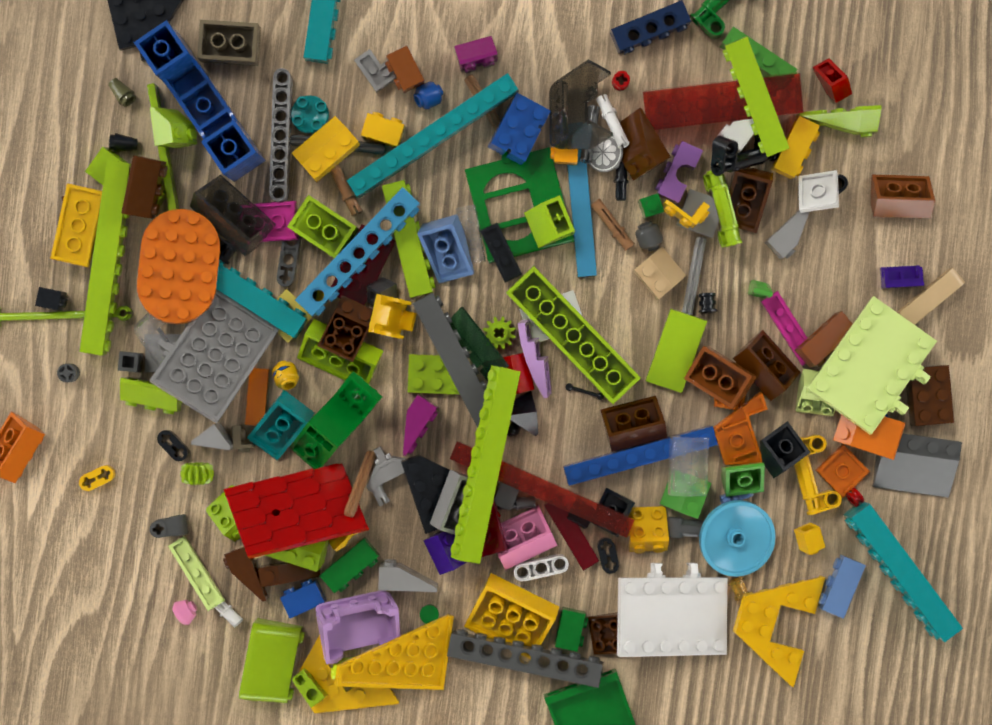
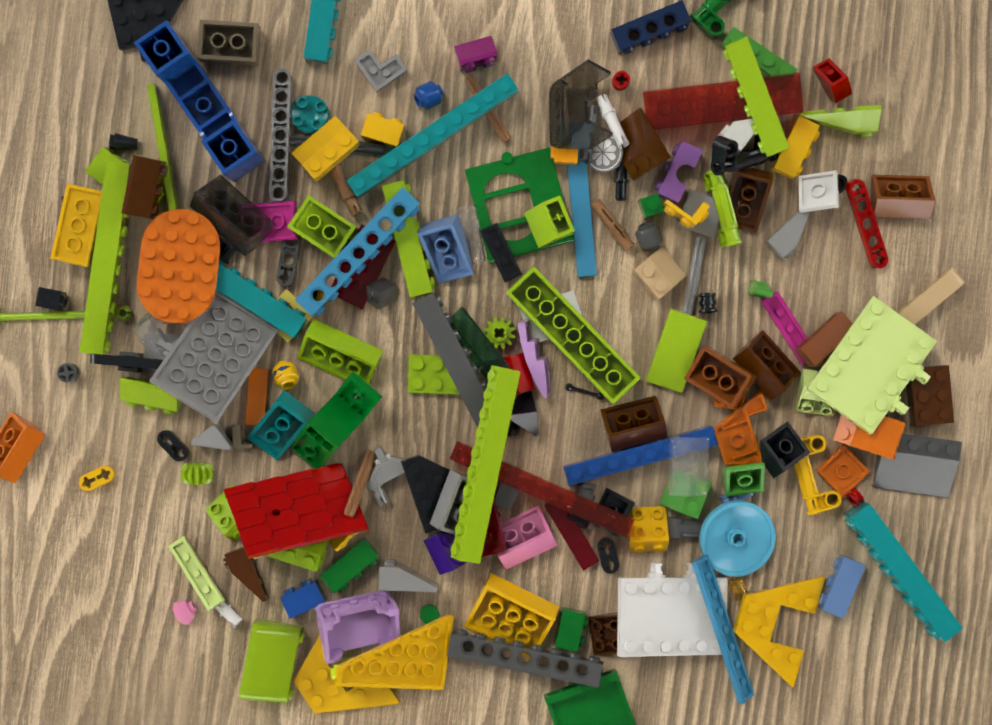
(123, 94): olive cone -> none
(125, 361): none -> black beam
(172, 128): lime slope -> none
(173, 526): dark grey piece -> none
(284, 573): reddish brown slope -> none
(309, 687): lime leg -> none
(346, 329): reddish brown slope -> none
(391, 317): yellow panel -> none
(405, 69): dark orange brick -> none
(416, 419): magenta slope -> none
(519, 128): blue piece -> none
(522, 502): dark grey axle -> none
(550, 570): white beam -> none
(586, 490): none -> dark grey wheel
(723, 628): none -> dark azure tile
(809, 538): yellow brick -> none
(873, 230): none -> red beam
(901, 276): dark purple hinge -> none

